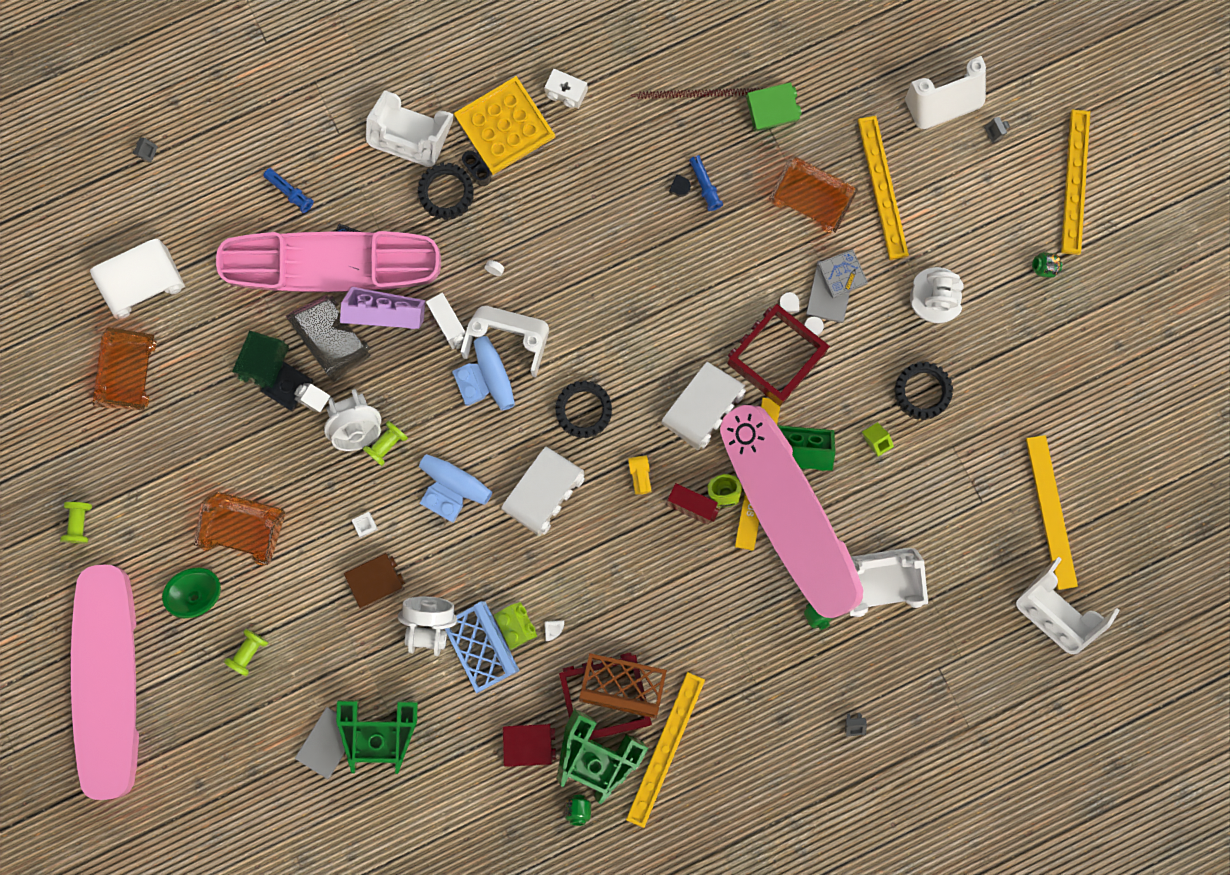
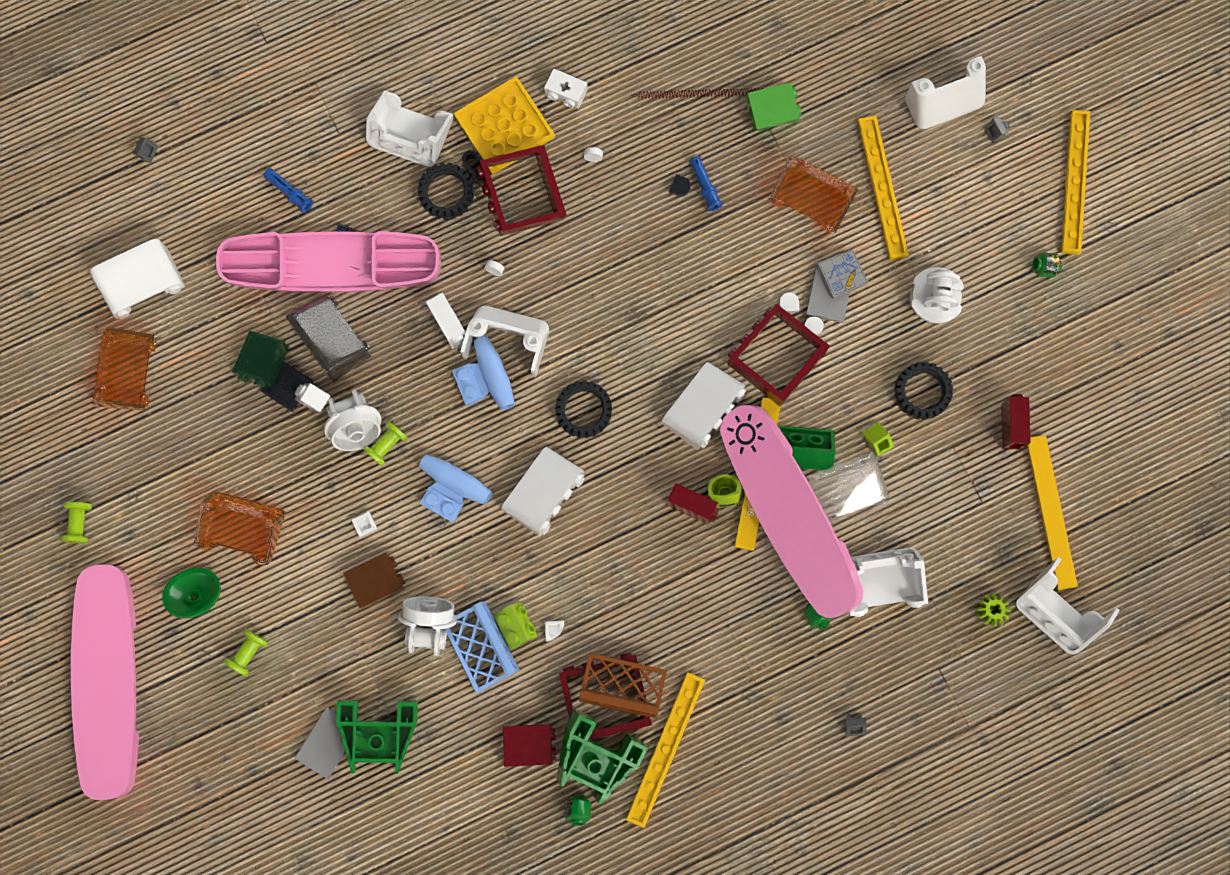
(381, 309): lavender wedge -> none
(549, 181): none -> dark red window
(593, 154): none -> white tile
(639, 470): yellow piece -> none
(849, 486): none -> clear windscreen
(1001, 610): none -> lime gear
(1015, 422): none -> dark red brick

